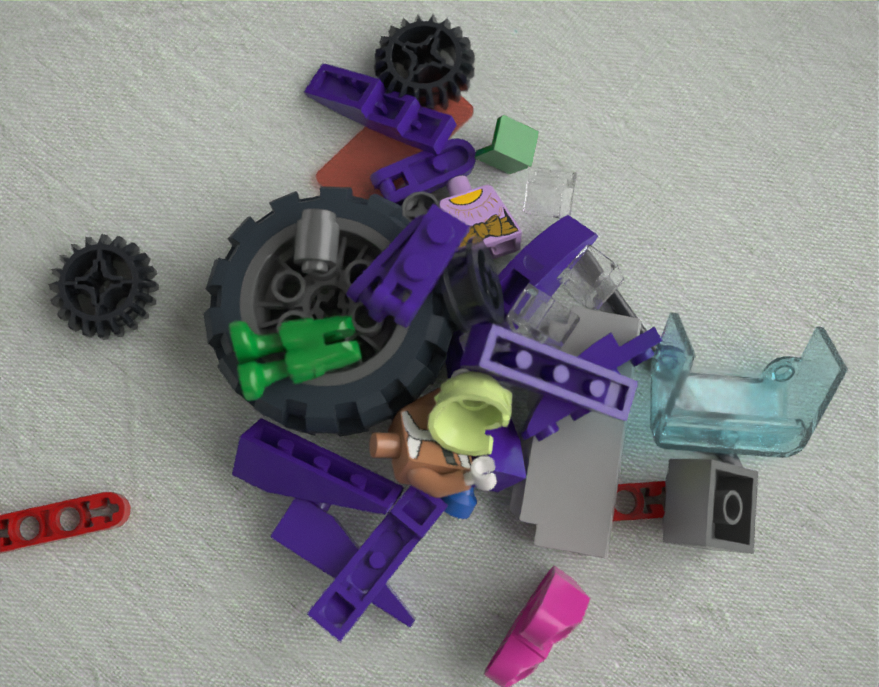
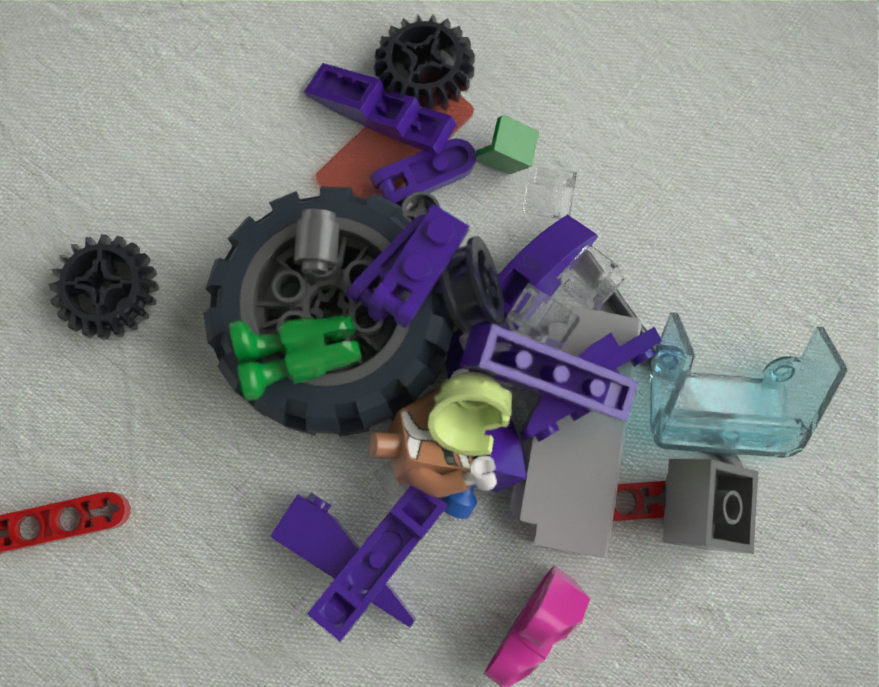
(303, 470): dark purple slope -> none
(484, 214): lavender torso -> none

